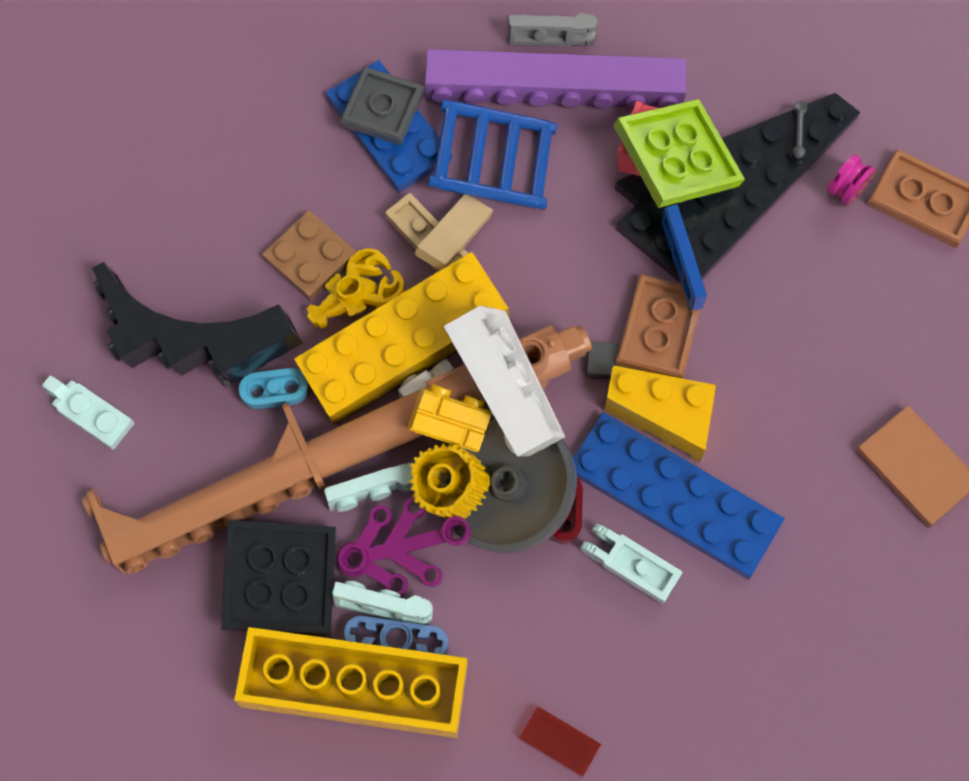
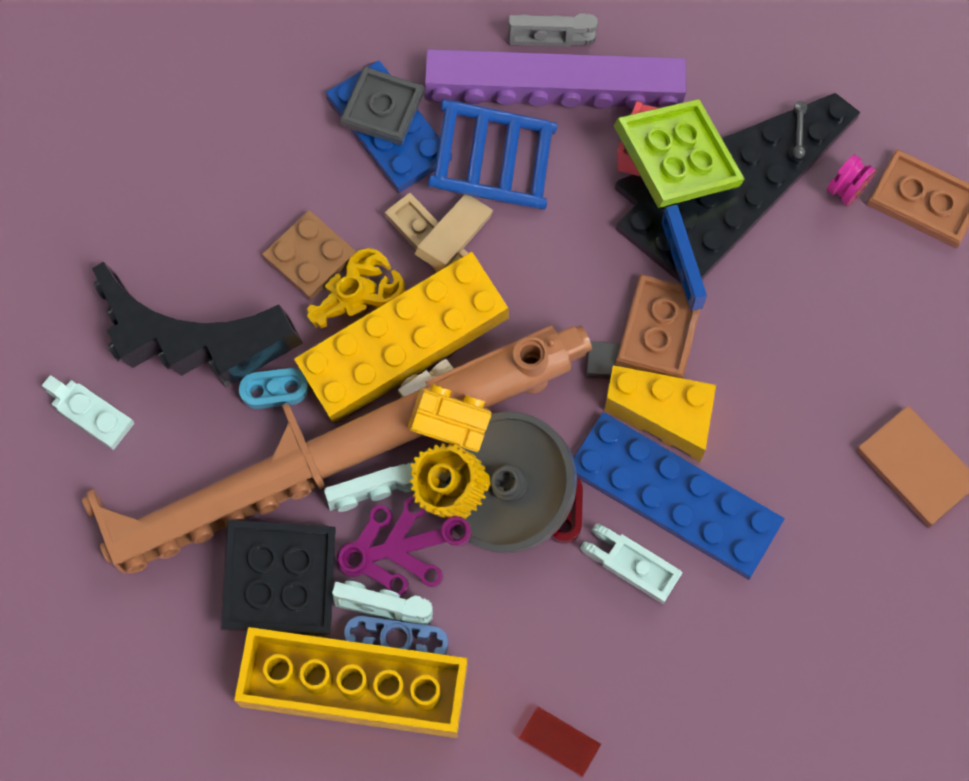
(505, 379): white wedge -> none

